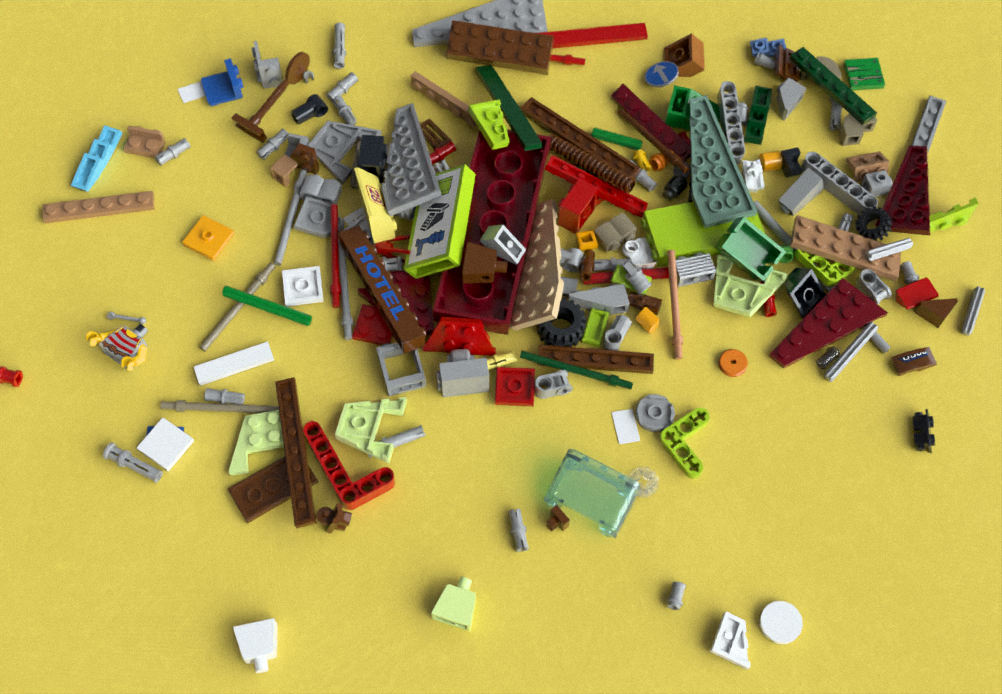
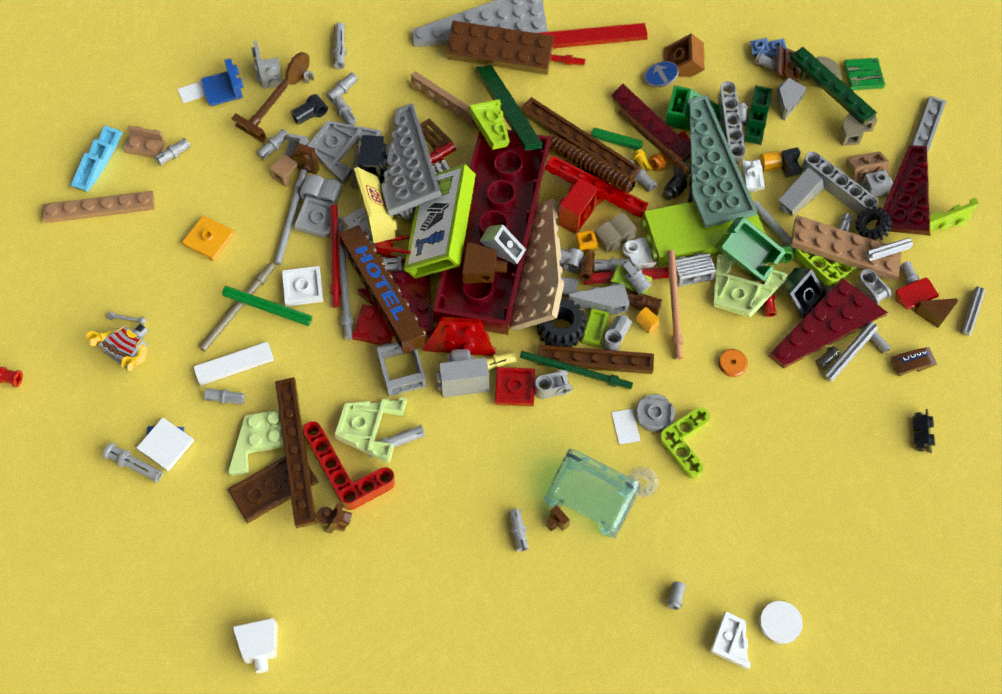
(182, 406): dark tan bar -> none
(456, 605): yellowish green torso -> none
(835, 119): light grey pin -> none

